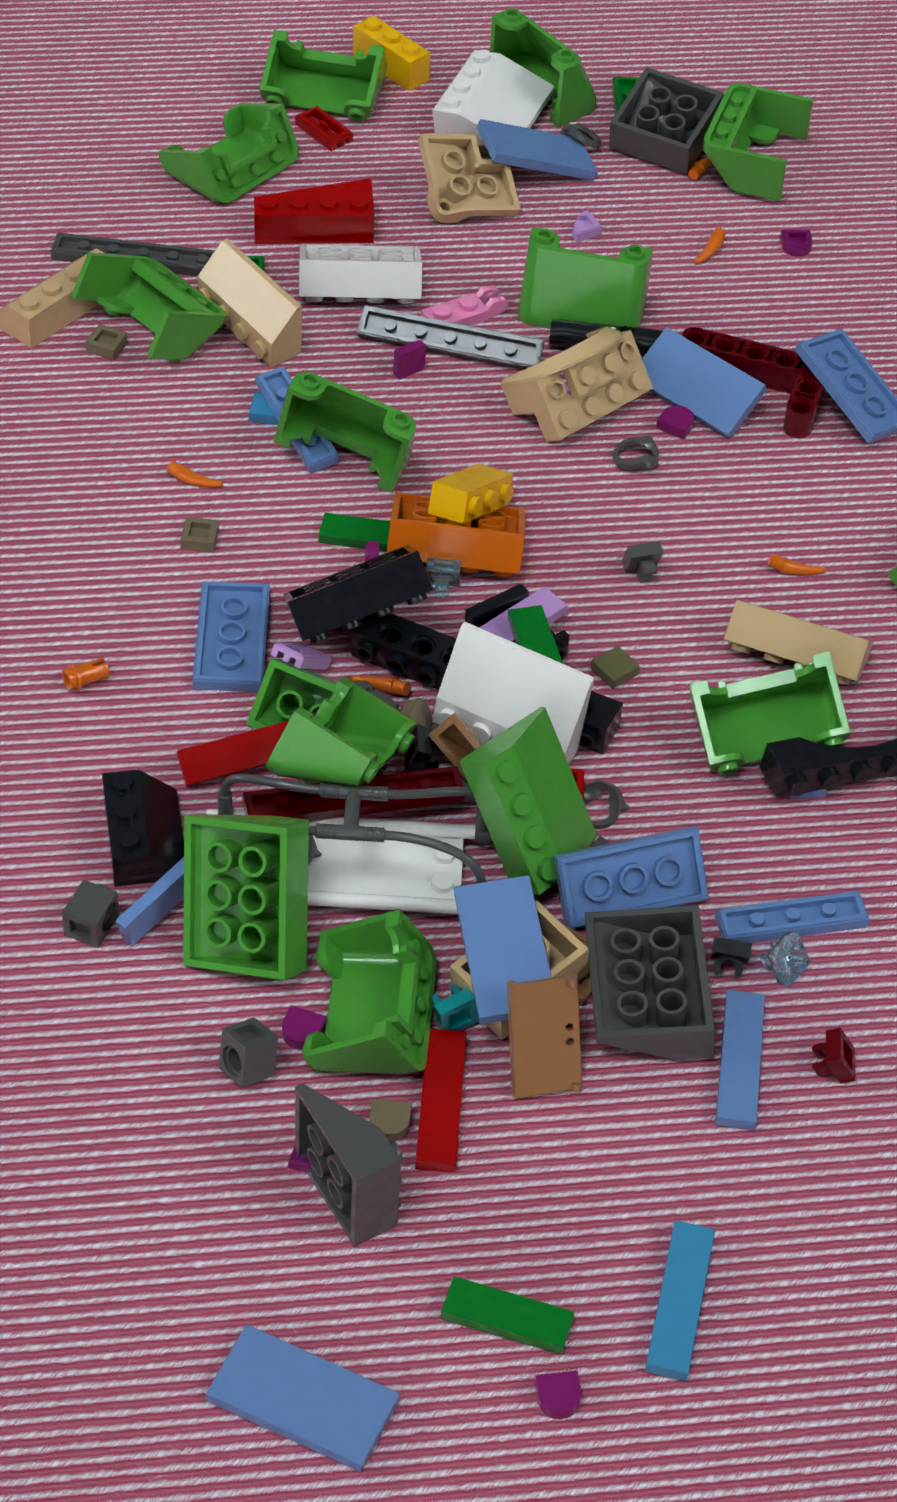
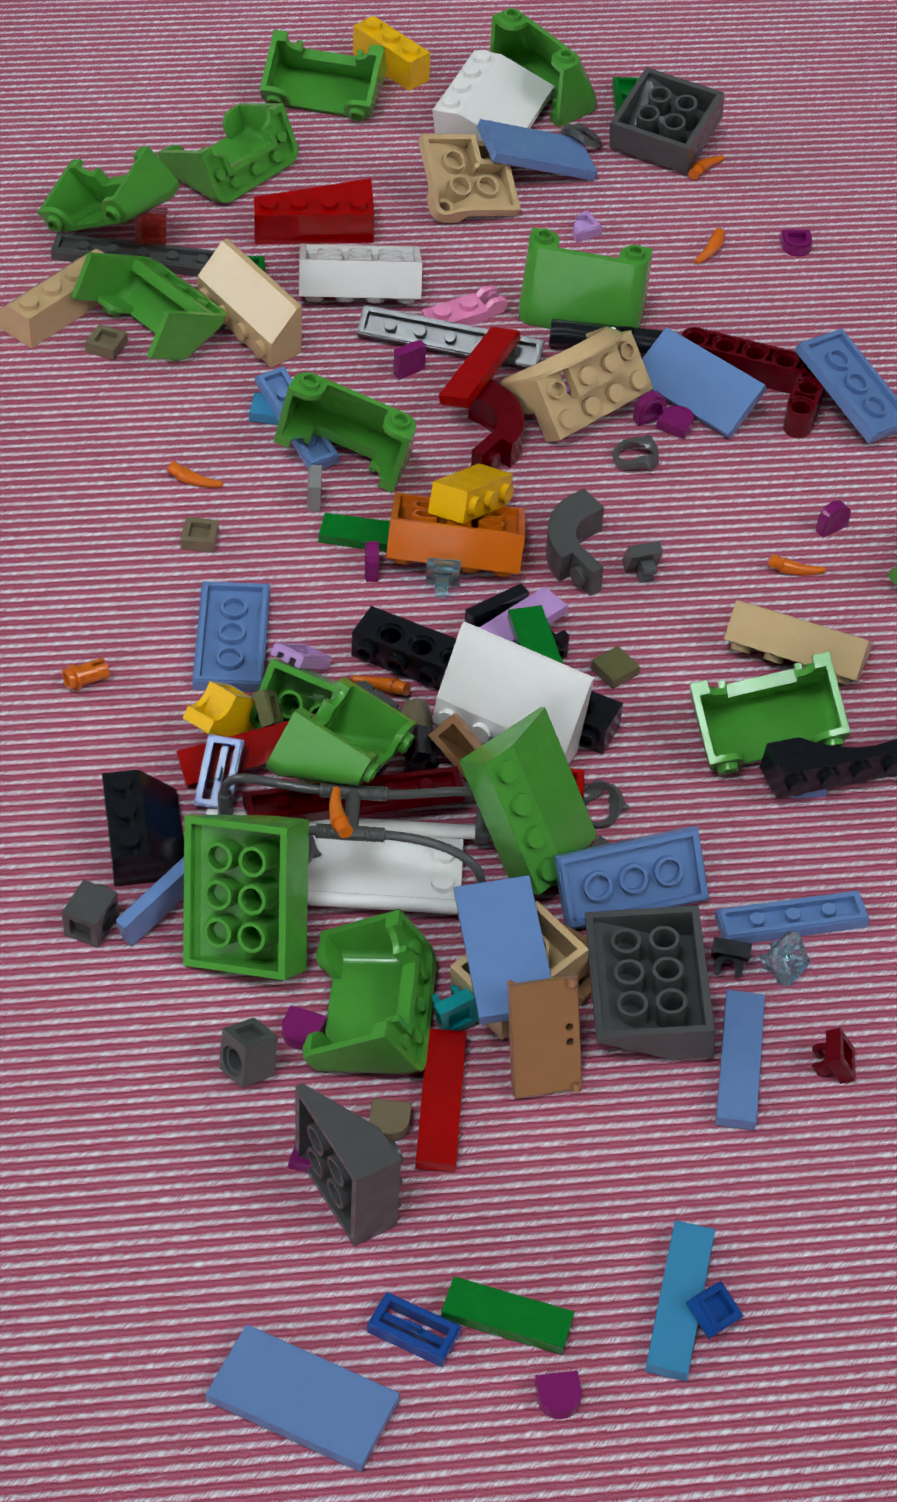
(93, 200): none -> bright green windscreen
(152, 227): none -> clear red brick
(221, 710): none -> yellow brick
(226, 742): none -> tile
(268, 707): none -> olive tile
(314, 488): none -> light grey tile
(320, 130): red tile -> none
(338, 818): none -> orange helmet
(358, 592): black slope -> none
(400, 1332): none -> blue tile
(479, 367): none -> red tile
(504, 417): none -> dark red arch
(569, 524): none -> dark grey arch
(649, 408): none -> magenta tile
(714, 1309): none -> blue tile
(755, 116): bright green windscreen -> none
(833, 518): none -> magenta tile

